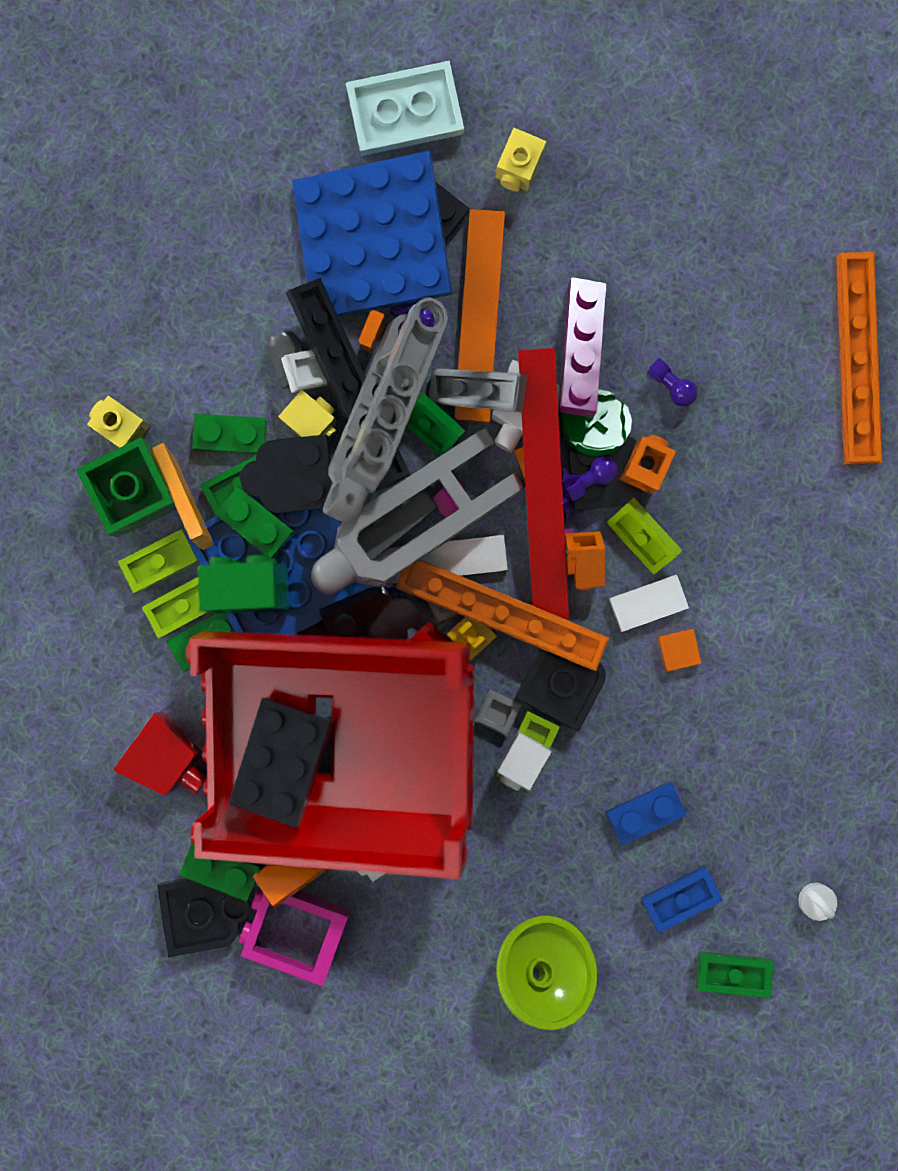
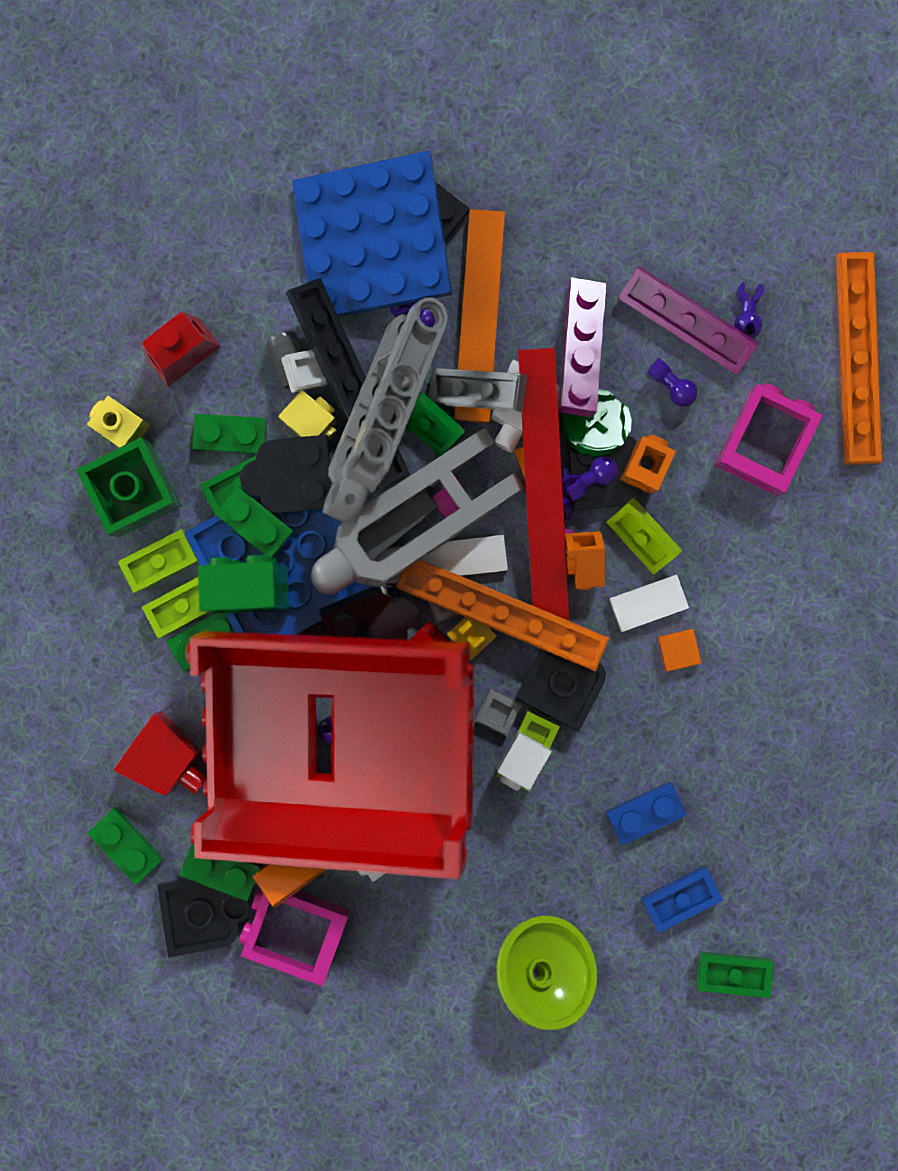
(125, 846): none -> green plate
(178, 347): none -> red torso
(182, 496): light orange tile -> none
(281, 762): black plate -> none
(372, 331): orange tile -> none
(405, 108): light aqua plate -> none
(520, 160): light yellow brick -> none
(688, 320): none -> magenta plate
(749, 319): none -> dark purple arm
(751, 471): none -> dark pink window
(818, 901): white tile -> none

